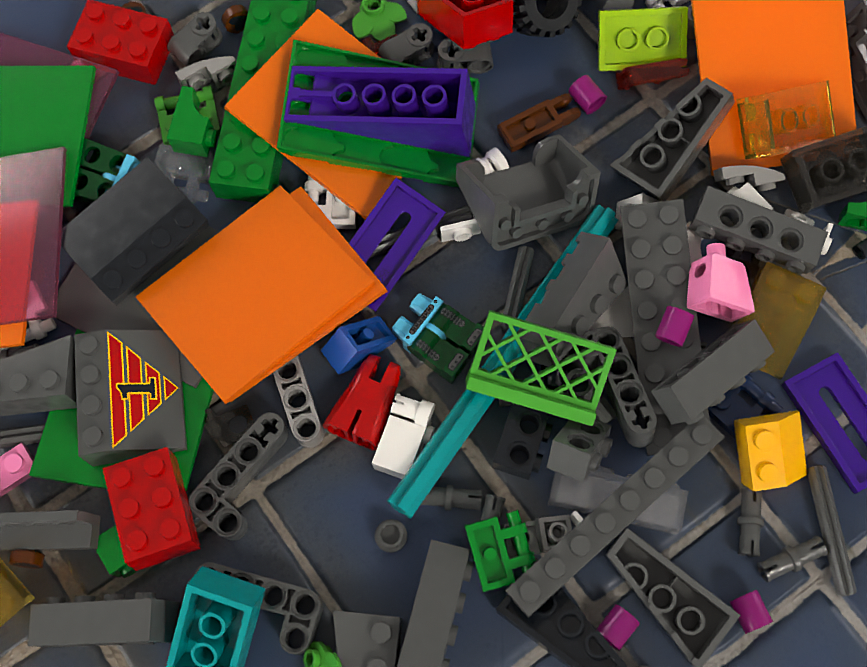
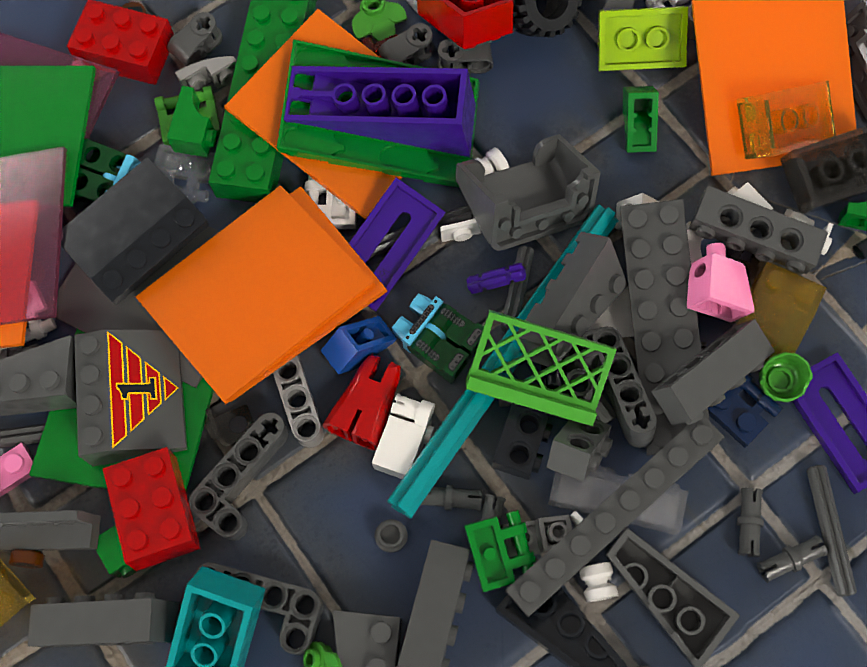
(235, 18): reddish brown tile -> none
(496, 278): none -> dark purple axle
(537, 122): reddish brown hinge -> none
(587, 94): magenta beam -> none
(598, 579): none -> white wheel
(618, 627): magenta beam -> none
(640, 118): none -> green arch
(651, 73): clear red piece -> none
(669, 149): dark grey wedge -> none
(674, 326): magenta beam -> none
(751, 611): magenta beam -> none
(756, 176): light grey slope -> none
(770, 450): yellow slope -> none
(785, 377): none -> bright green hair

